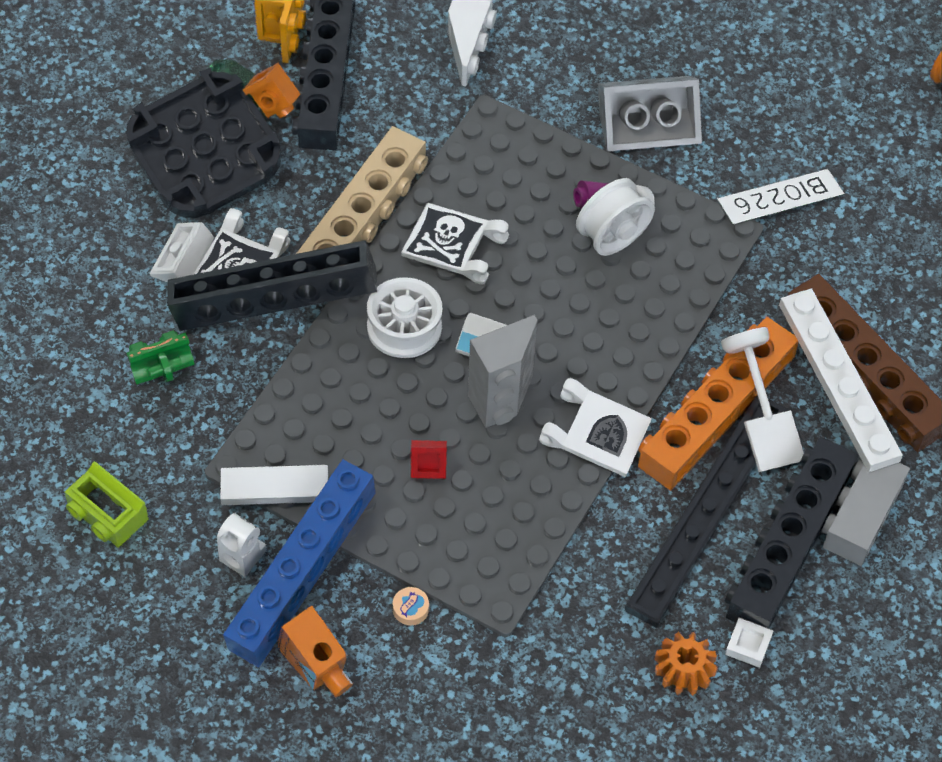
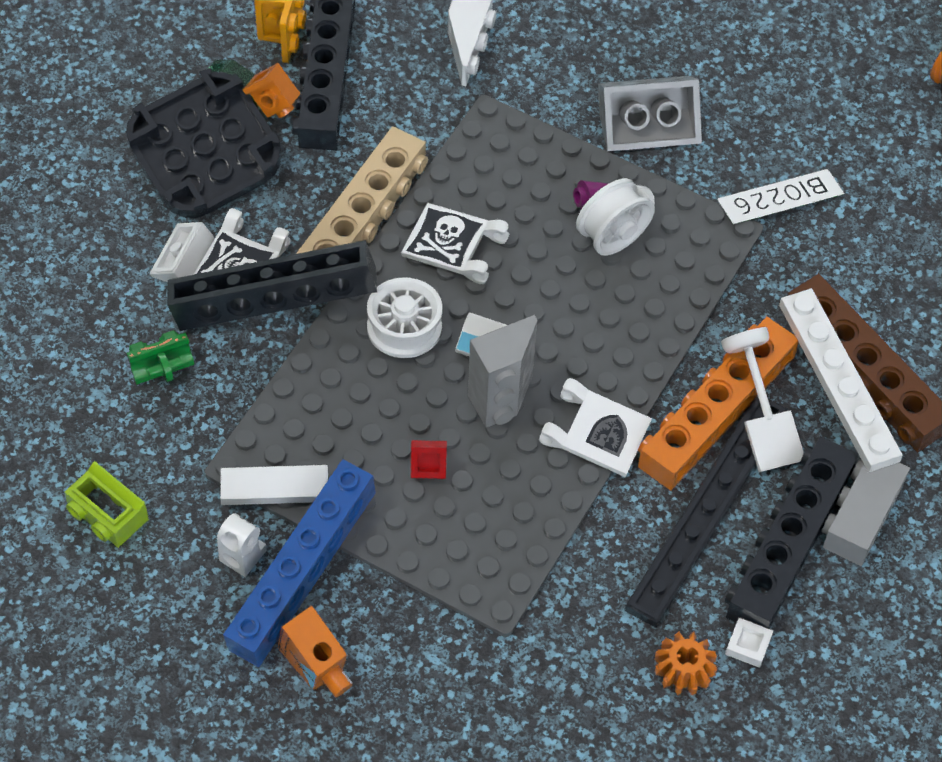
(410, 606): light nougat tile -> none

